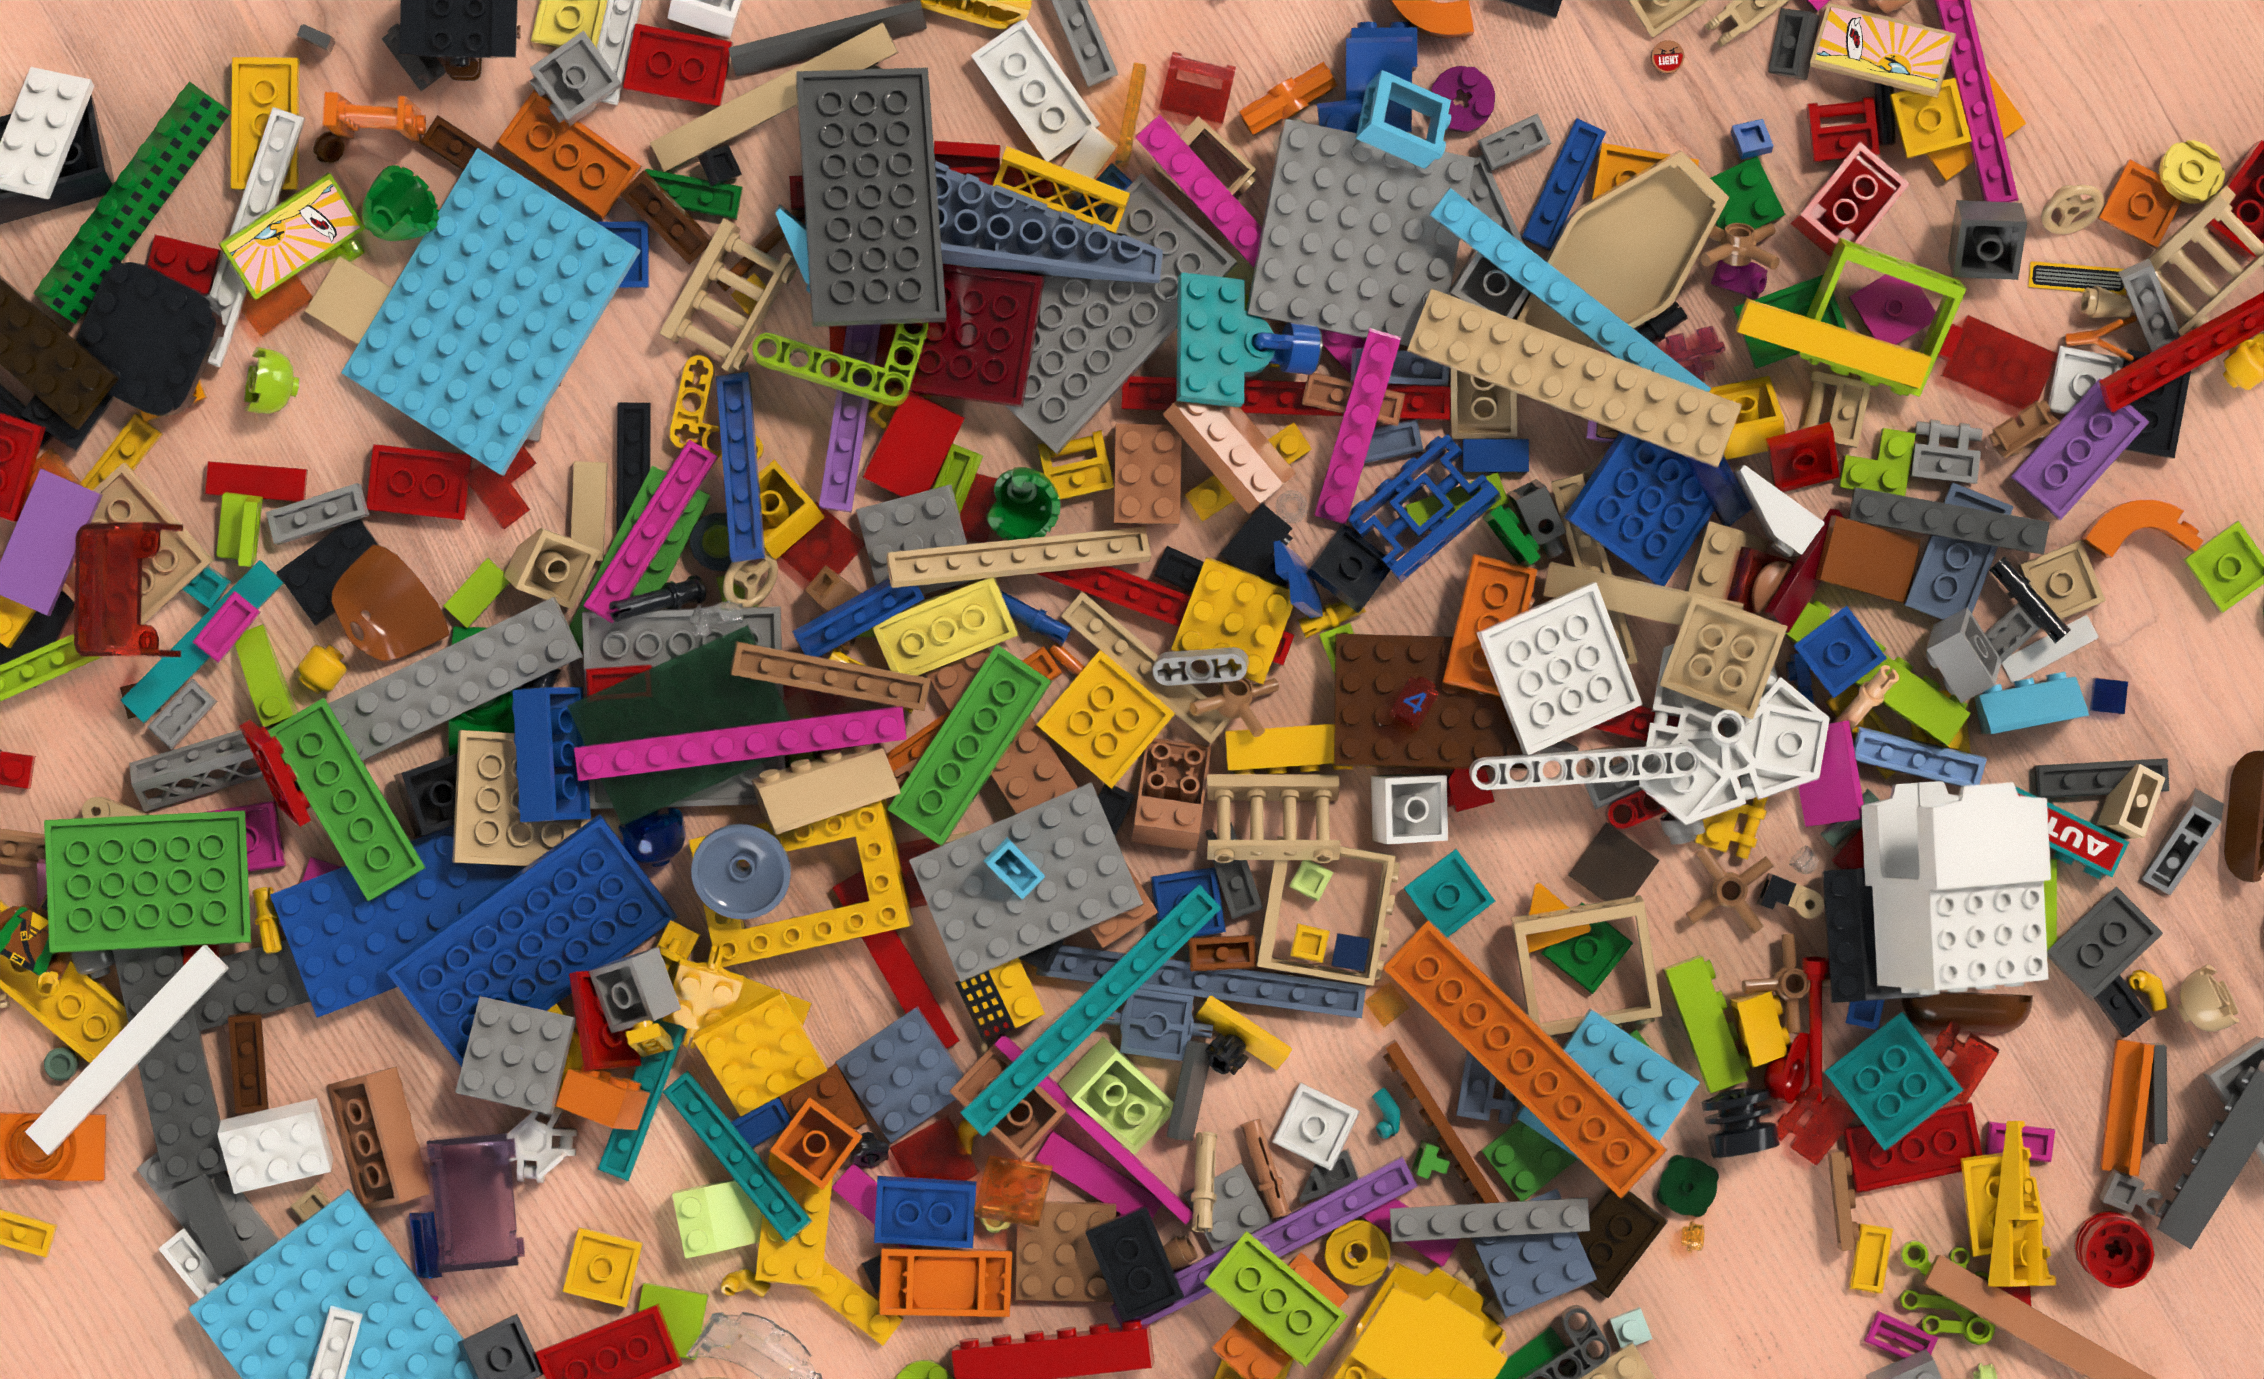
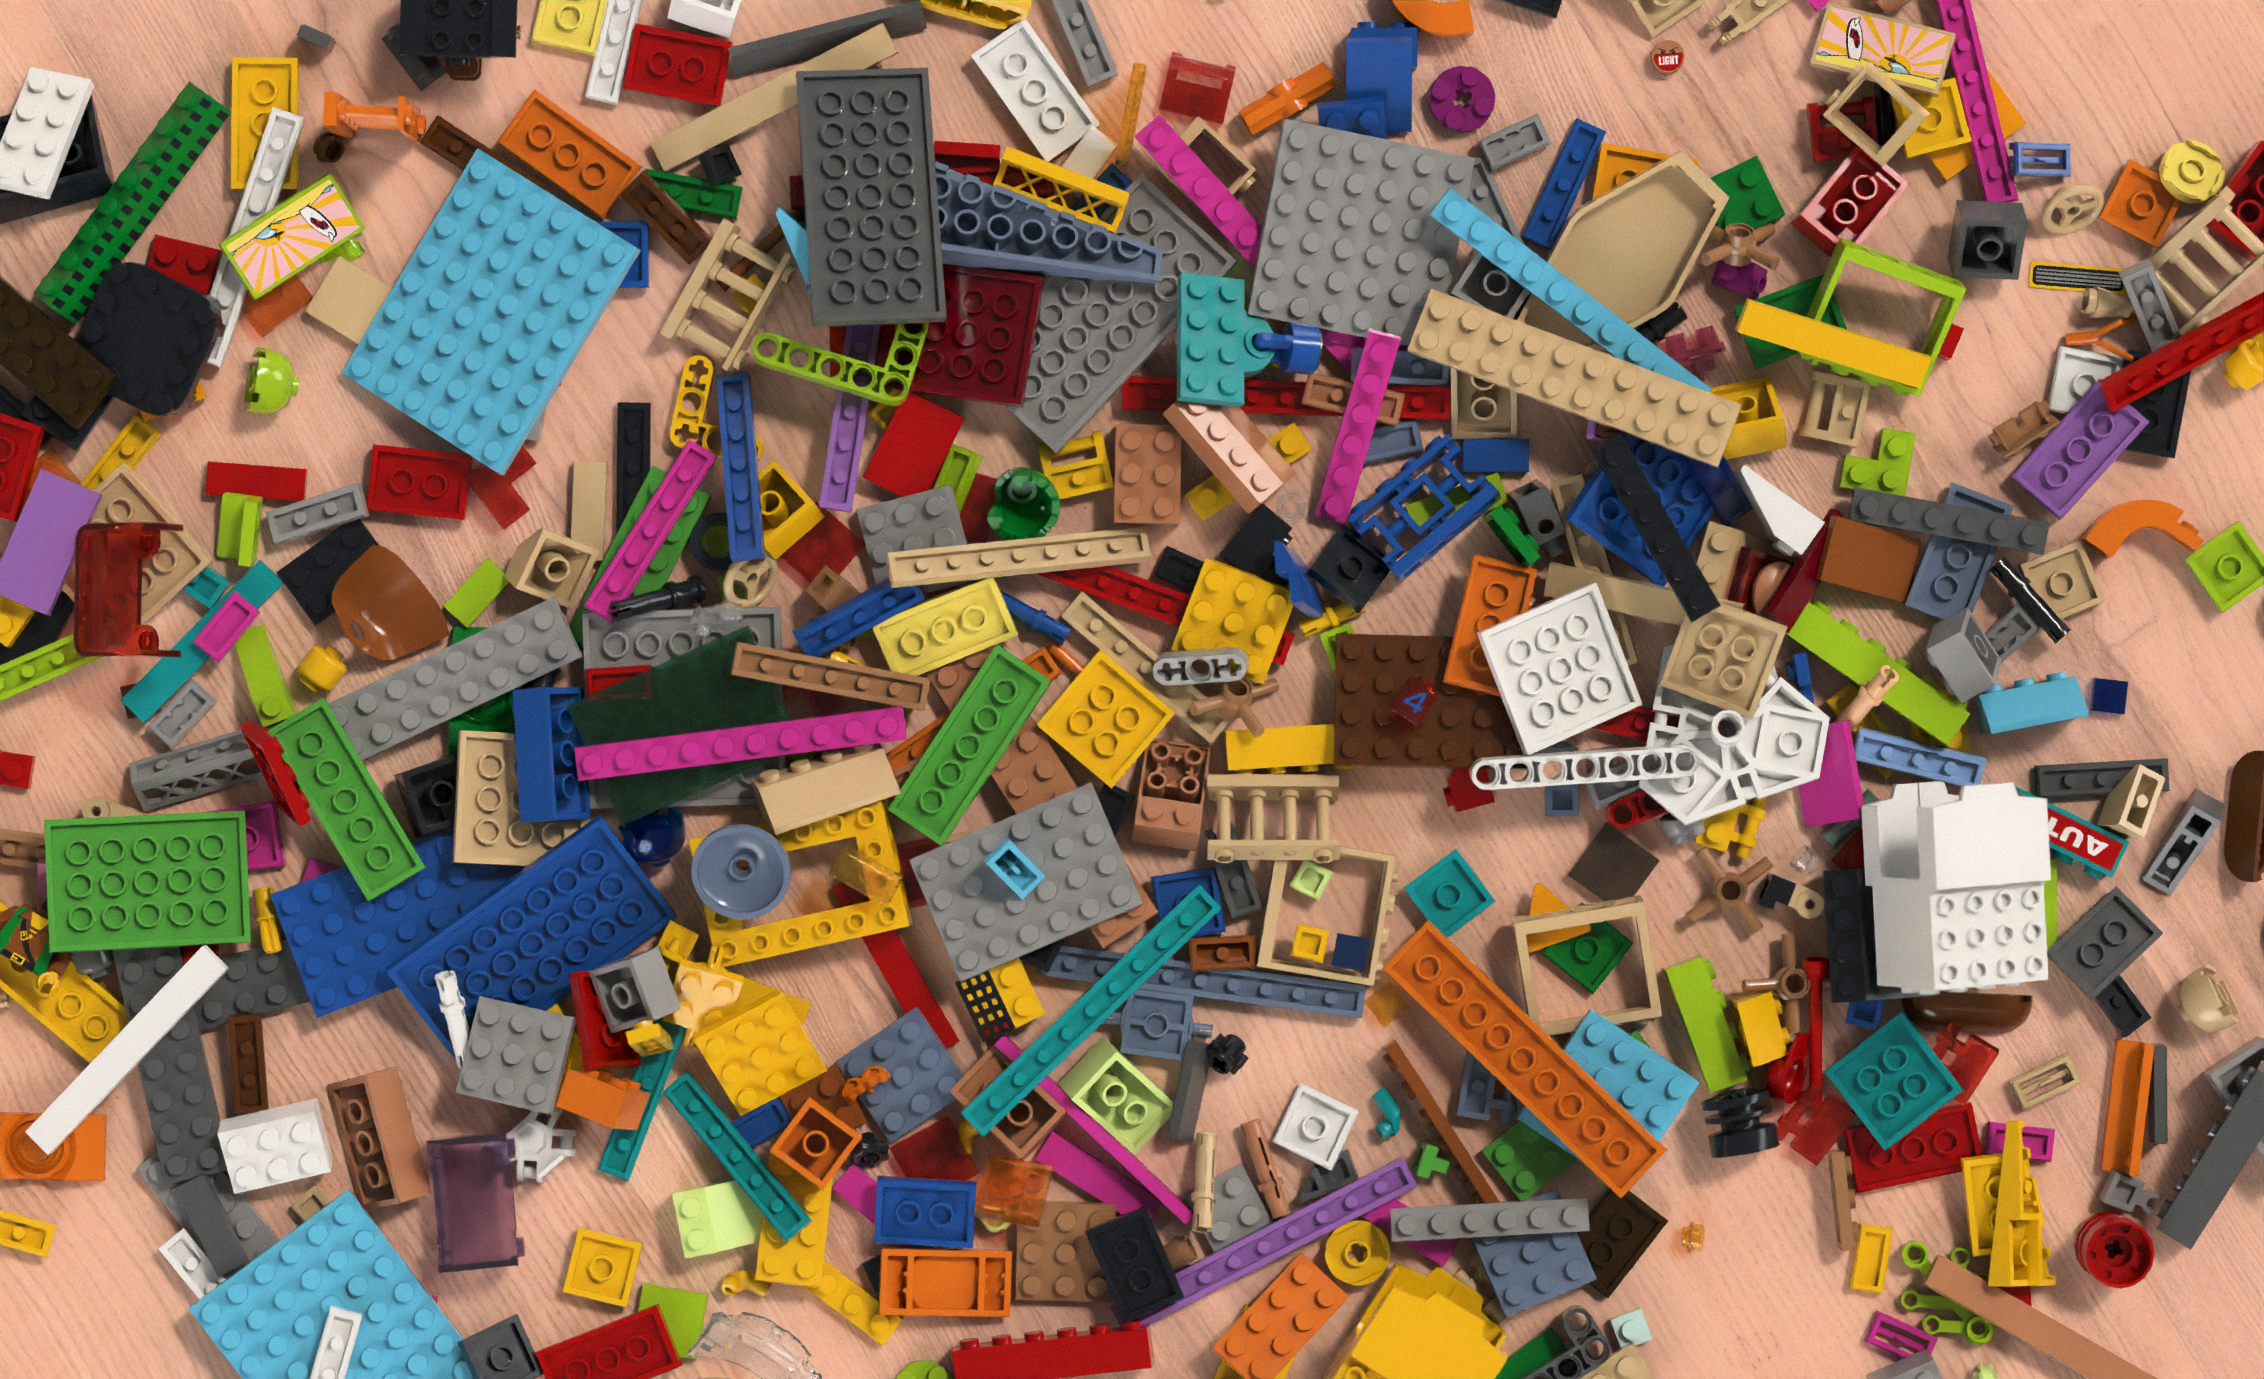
(61, 1063): sand green tile -> none
(399, 206): green hair -> none
(425, 1244): clear blue tile -> none
(453, 1006): none -> white pin
(574, 79): light grey plate -> none
(866, 875): none -> clear yellow plate
(870, 1078): none -> orange piece
(1256, 1039): yellow tile -> none
(1275, 1299): lime plate -> none
(1394, 140): medium azure window -> none
(1409, 808): white slope -> none
(1562, 800): none -> sand blue plate
(1655, 528): none -> black plate
(1687, 1186): dark green piece -> none
(1751, 139): plate -> none
(1794, 43): dark grey slope -> none
(1803, 457): red plate -> none
(1838, 99): none -> tan window
(1840, 652): blue plate -> none
(1893, 308): dark pink plate -> none
(1946, 463): light grey plate -> none
(1999, 364): clear red plate -> none
(2017, 159): none -> tile
(2019, 1093): none -> tan tile
(2046, 651): white sticker -> none
(2150, 985): yellow arm -> none

